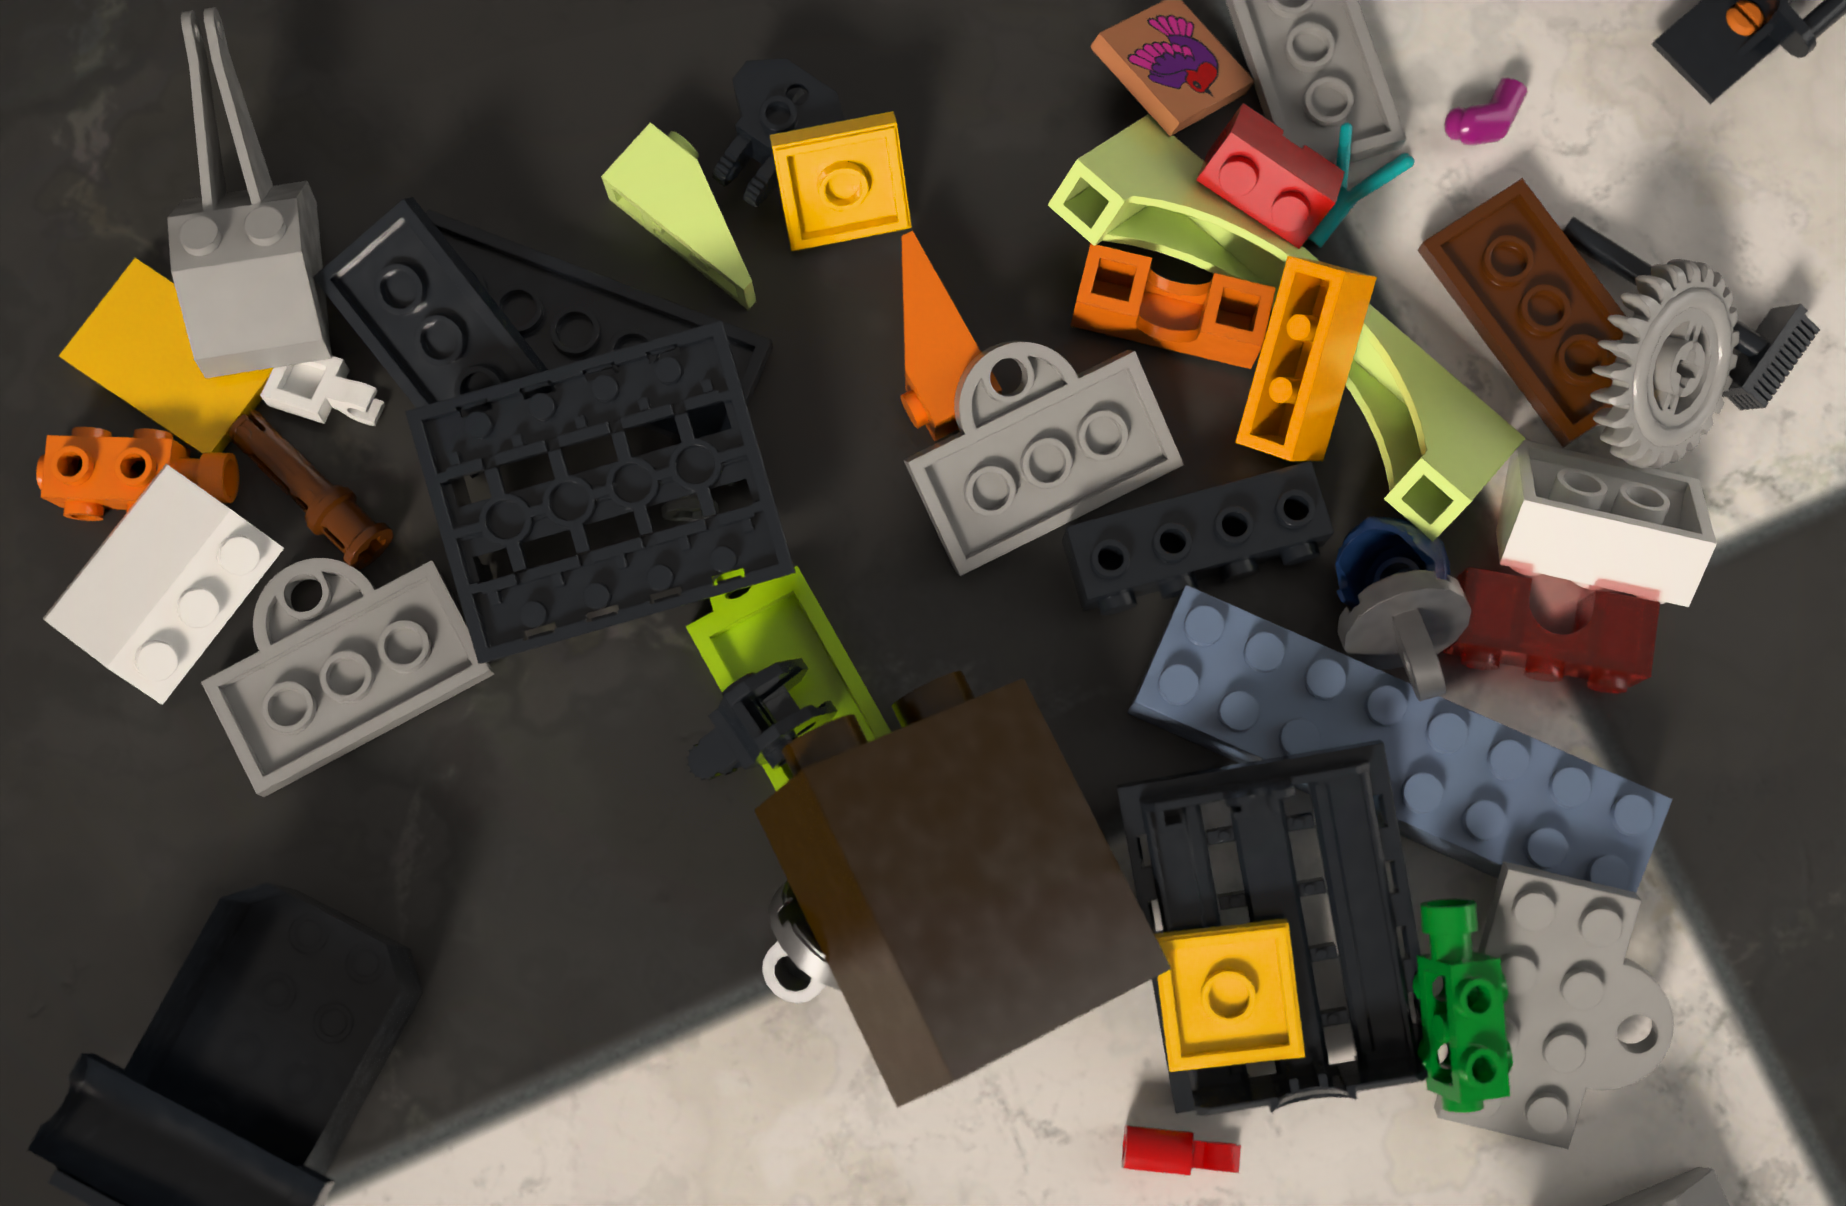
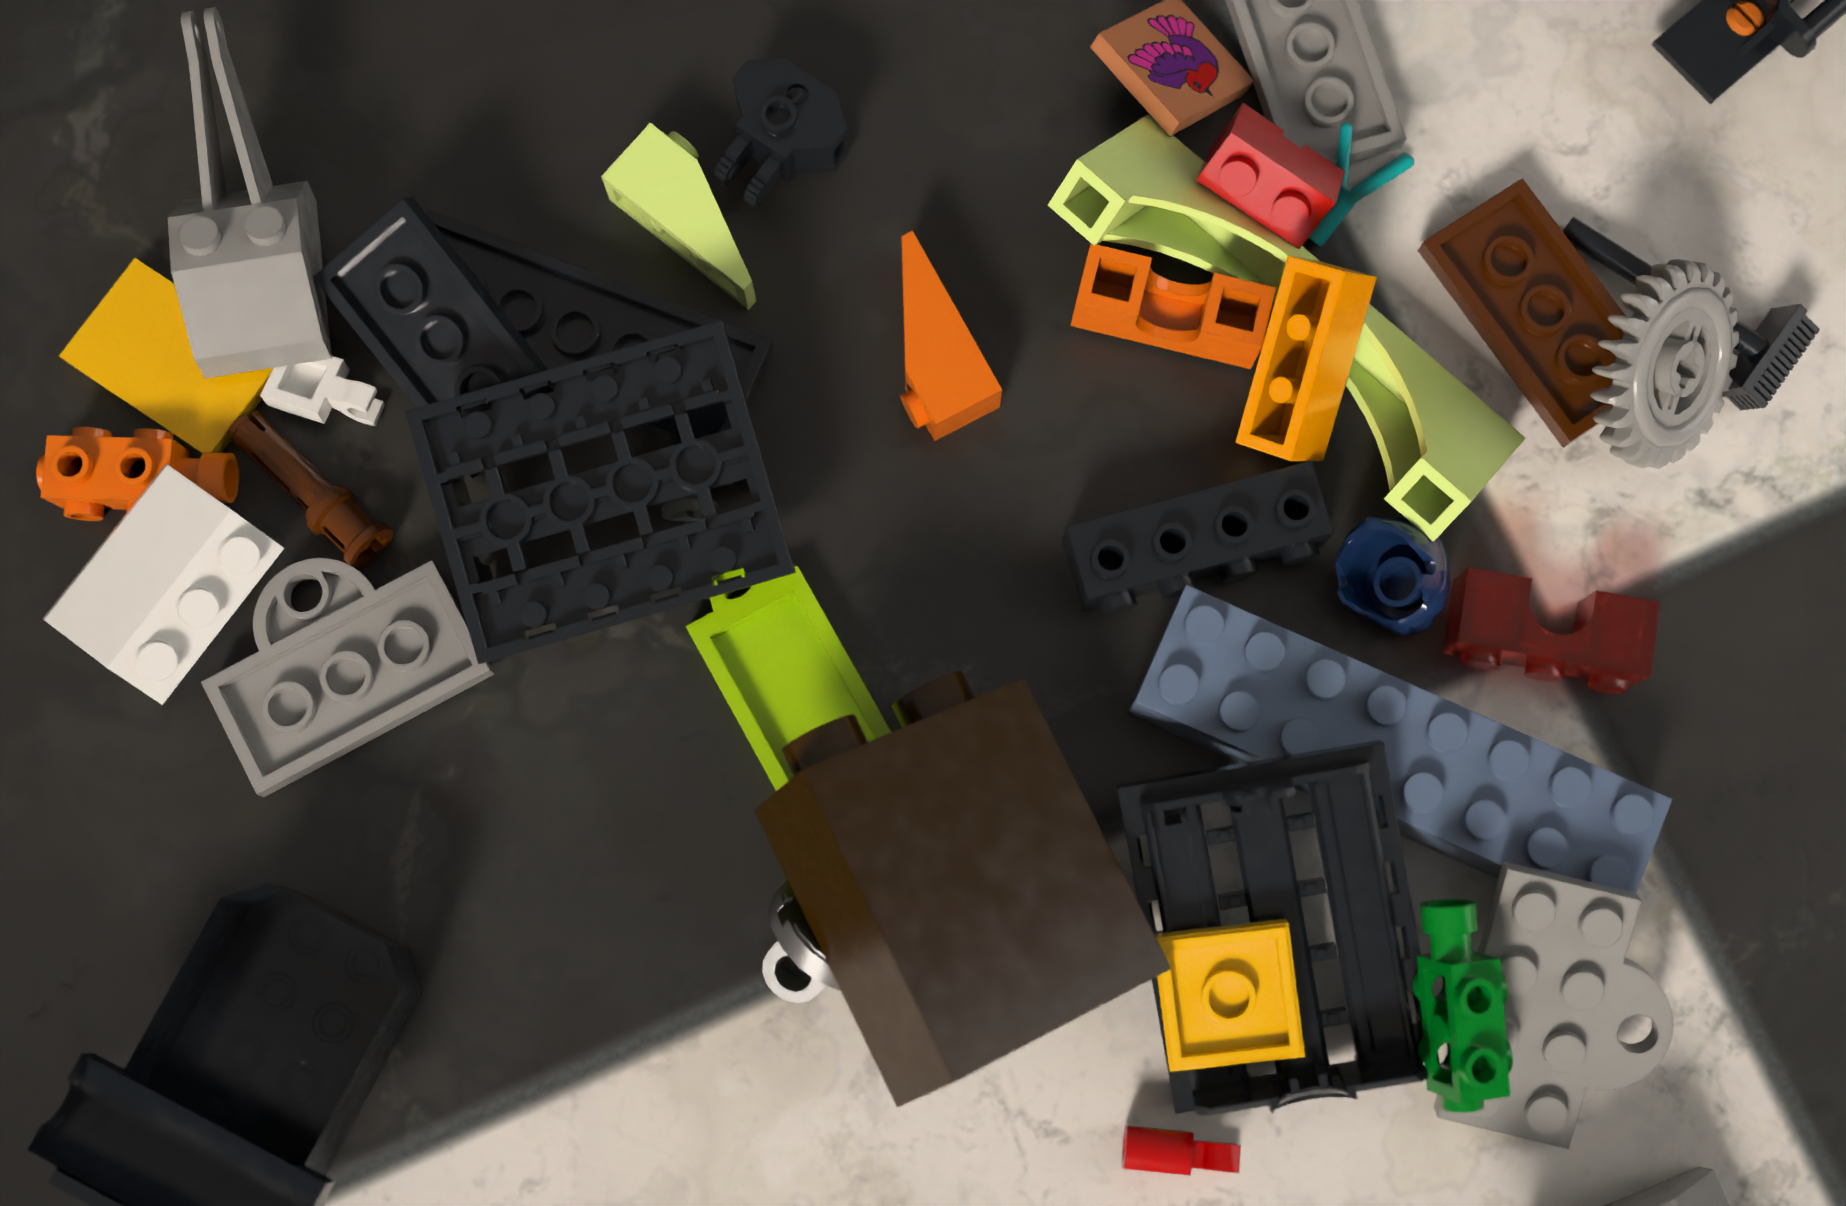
(756, 722): black hinge -> none
(841, 180): yellow plate -> none
(1040, 451): light grey plate -> none
(1406, 625): flat silver tile -> none
(1487, 121): magenta arm -> none
(1604, 524): slope -> none

